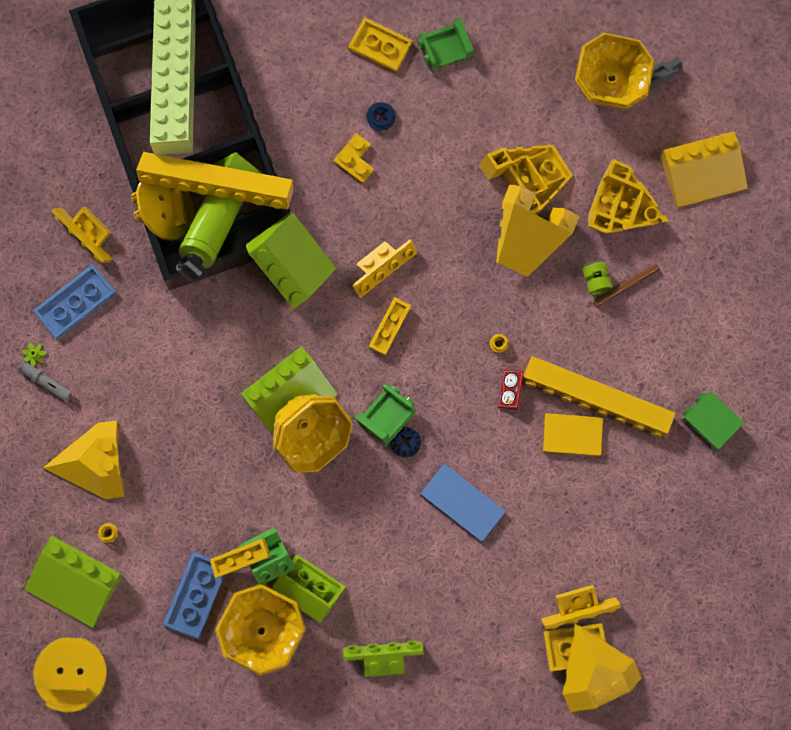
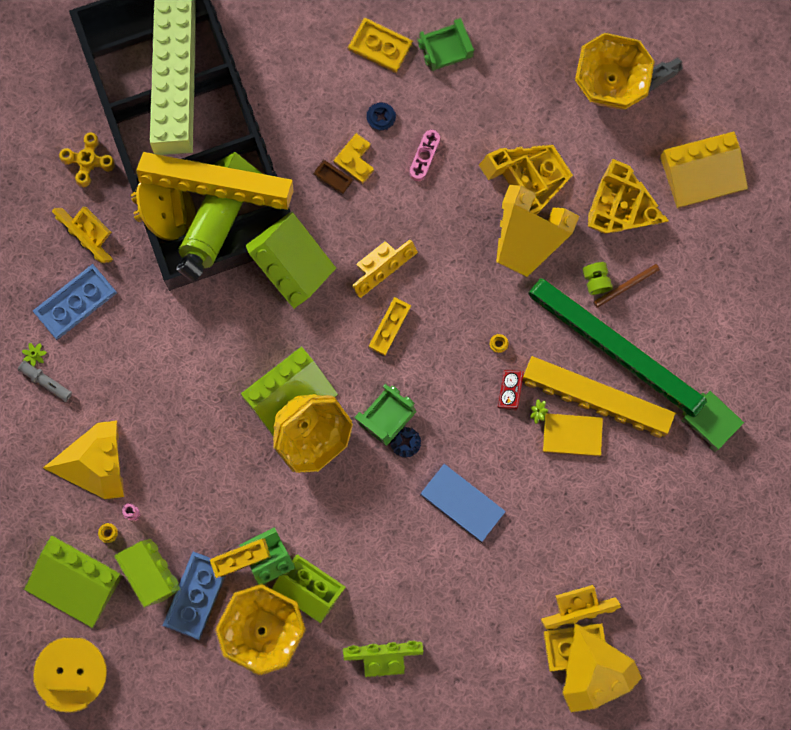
(87, 152): none -> yellow gear
(130, 508): none -> bright pink pin
(147, 572): none -> lime slope
(333, 176): none -> reddish brown tile
(434, 145): none -> bright pink beam
(539, 411): none -> lime plant
(617, 347): none -> green beam

